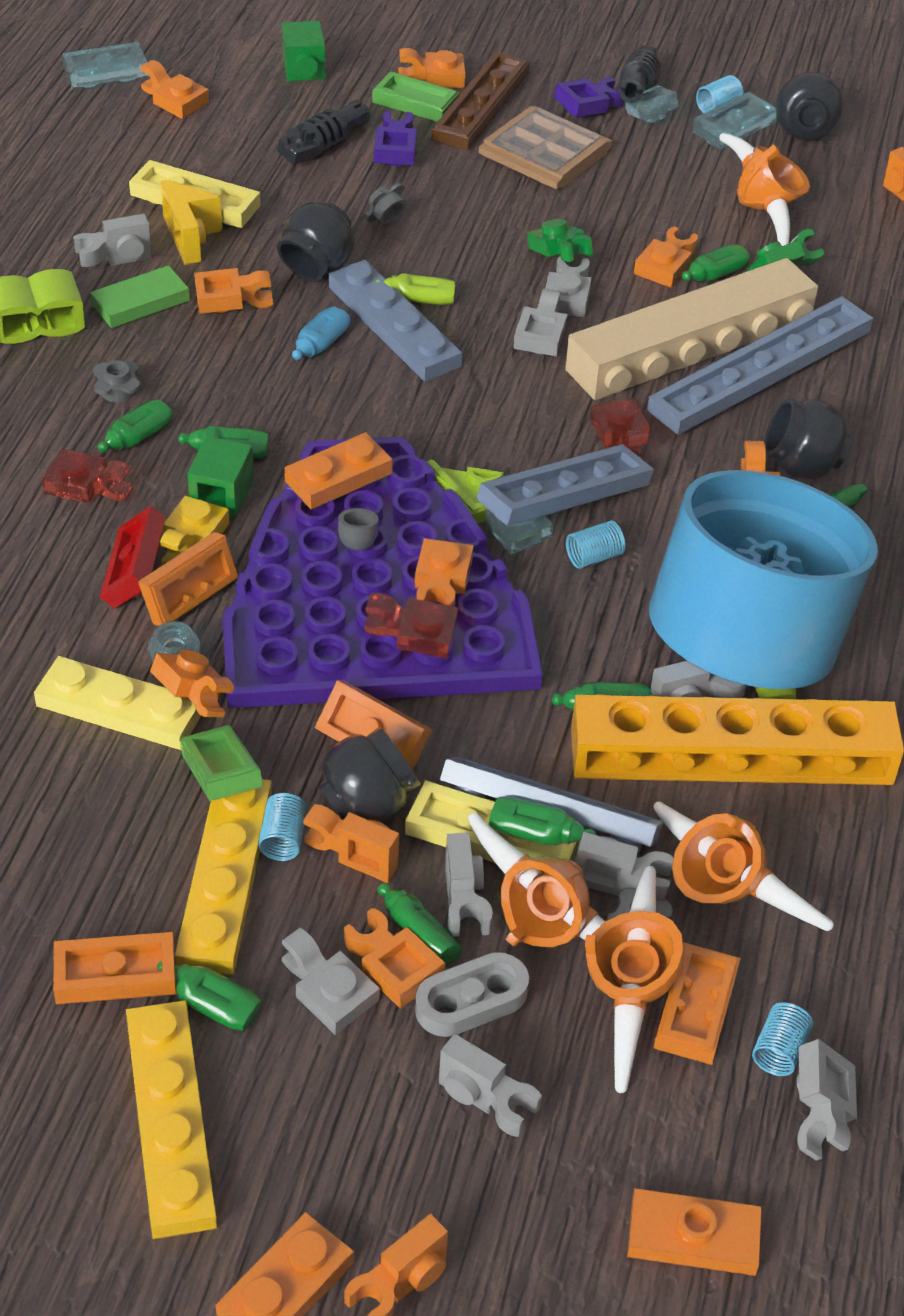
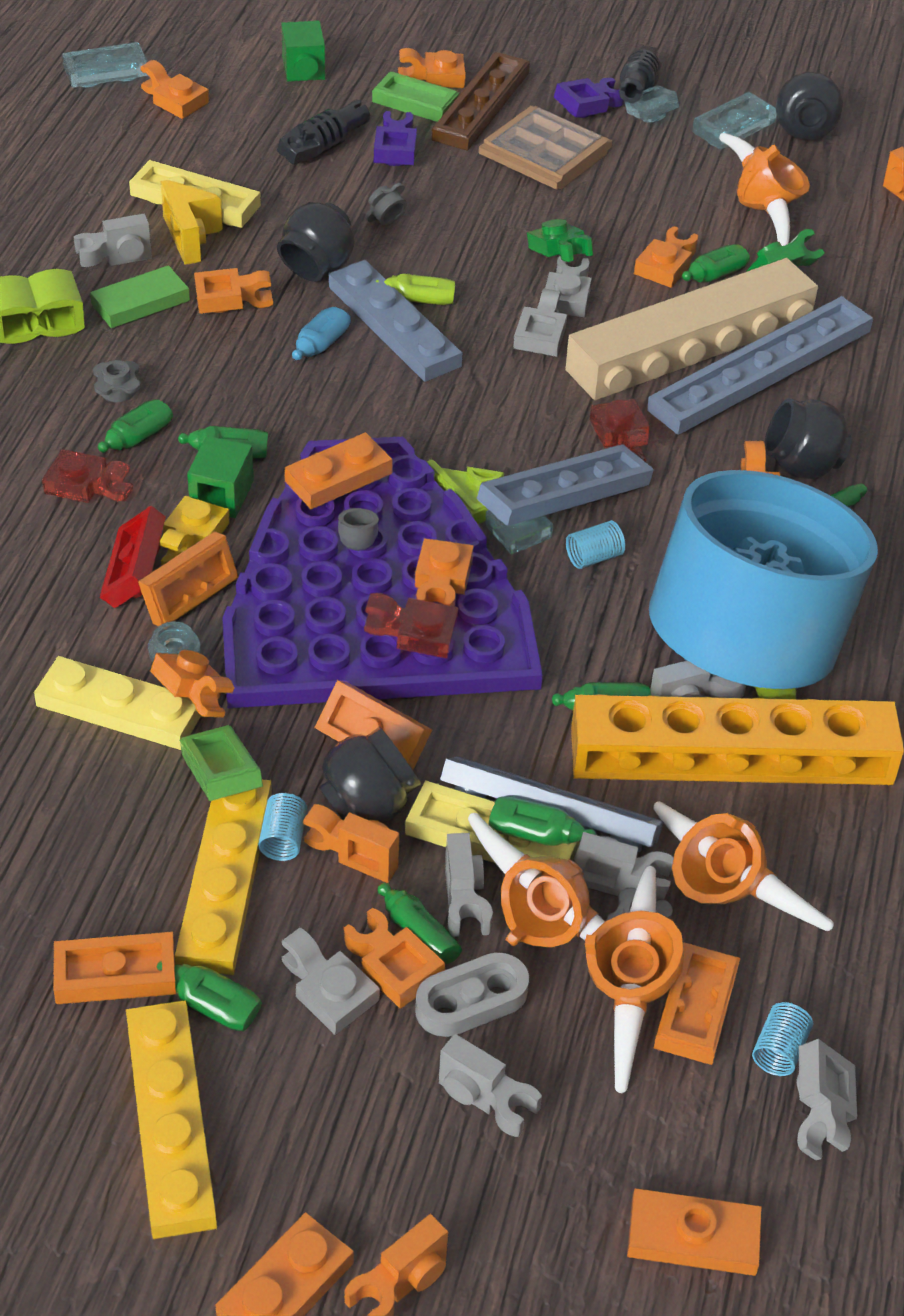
(713, 88): medium azure piece -> none

